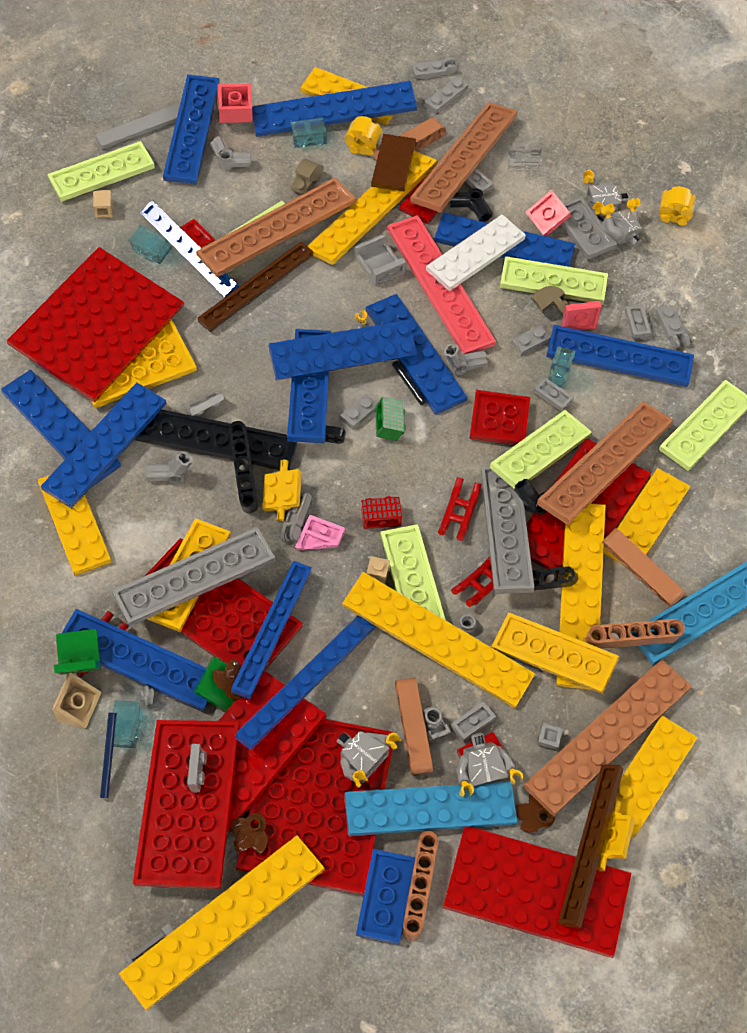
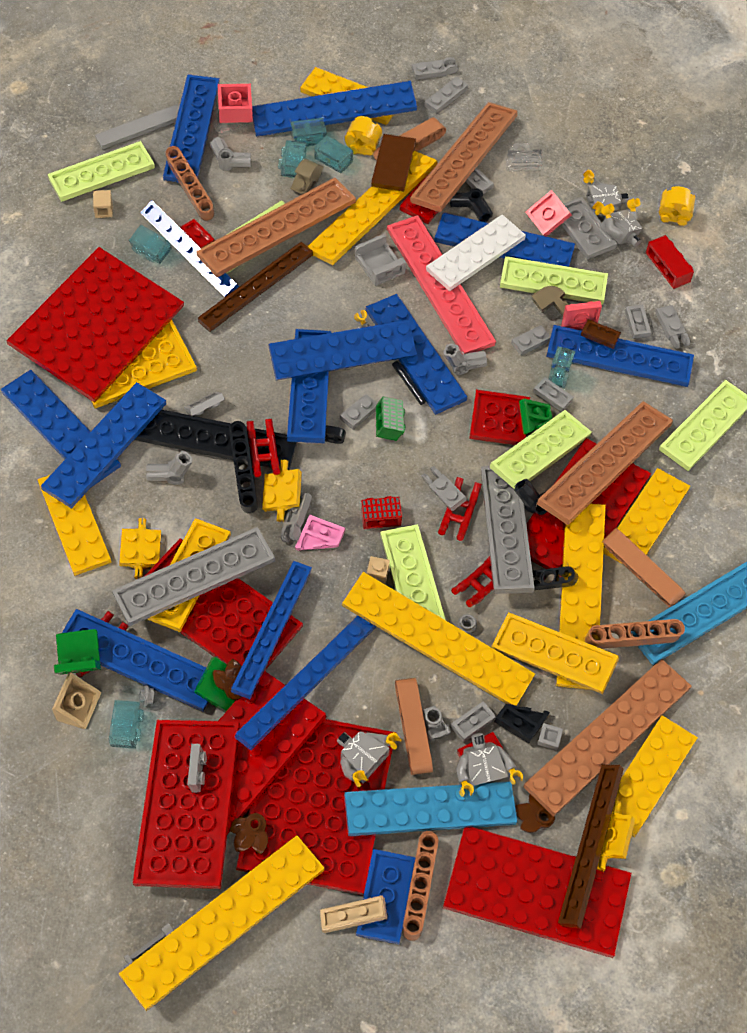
(108, 754): dark blue bar -> none
(140, 548): none -> yellow plate
(190, 189): none -> nougat beam
(269, 441): none -> red piece
(291, 156): none -> clear light blue brick
(333, 154): none -> clear light blue brick
(353, 914): none -> tan tile
(444, 489): none -> light grey hinge
(521, 721): none -> black wing
(534, 414): none -> green wing
(600, 334): none -> reddish brown plate
(669, 261): none -> red brick

